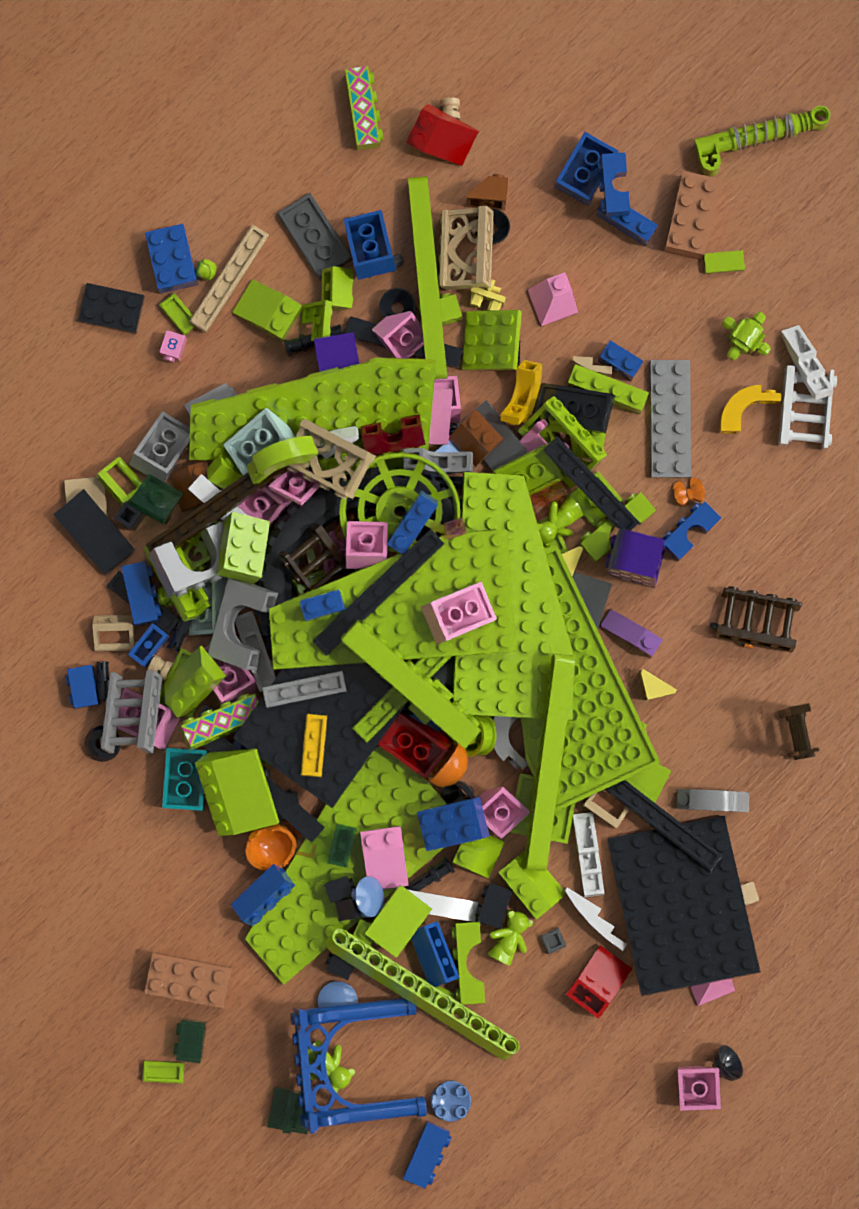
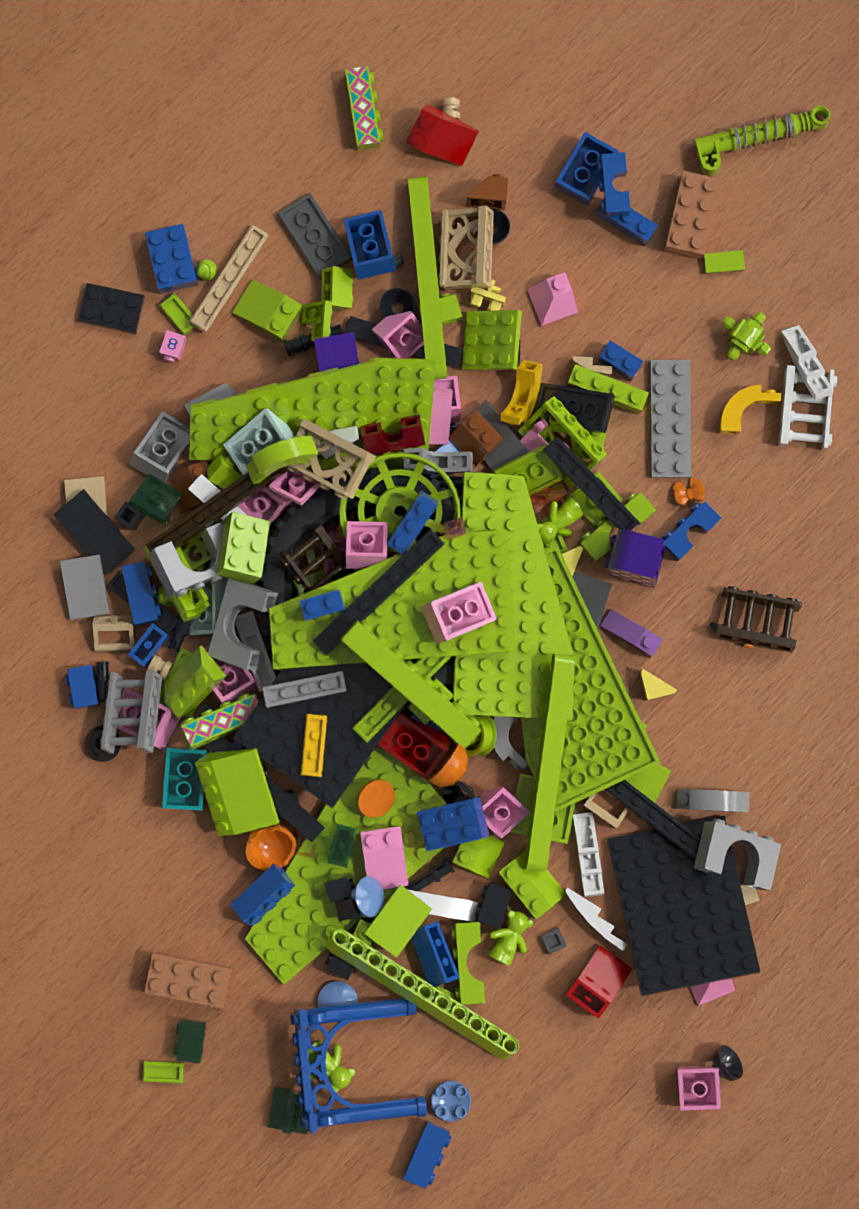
(85, 587): none -> light grey tile
(112, 487): lime tile -> none
(376, 798): none -> orange piece
(761, 852): none -> light grey arch
(796, 718): dark brown fence -> none

